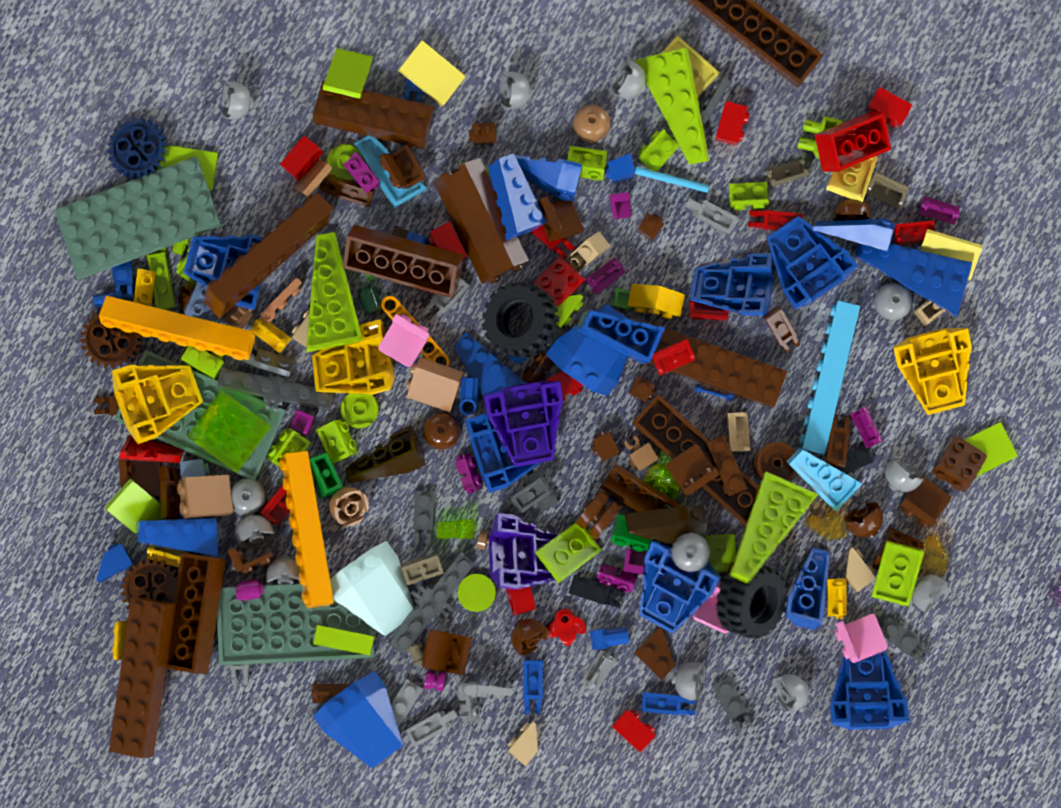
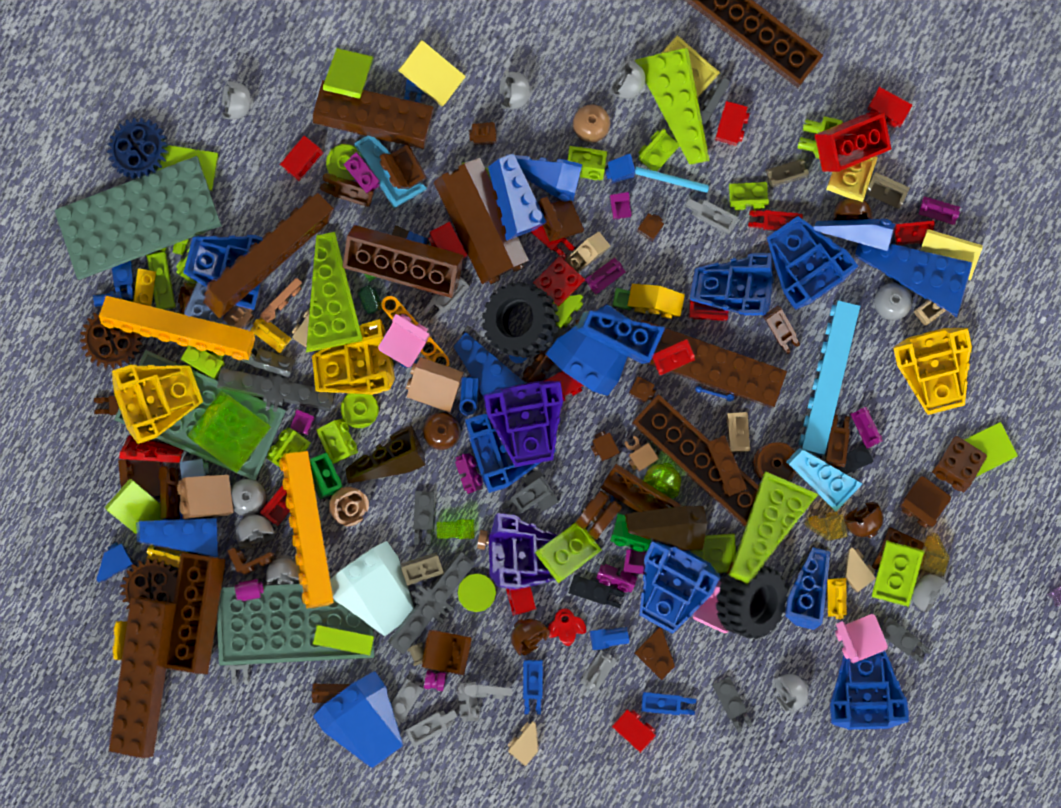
(313, 178): medium nougat tile -> none
(689, 680): light grey cylinder -> none
(691, 470): reddish brown bracket -> none
(691, 552): light grey cylinder -> none
(902, 476): light grey cylinder -> none

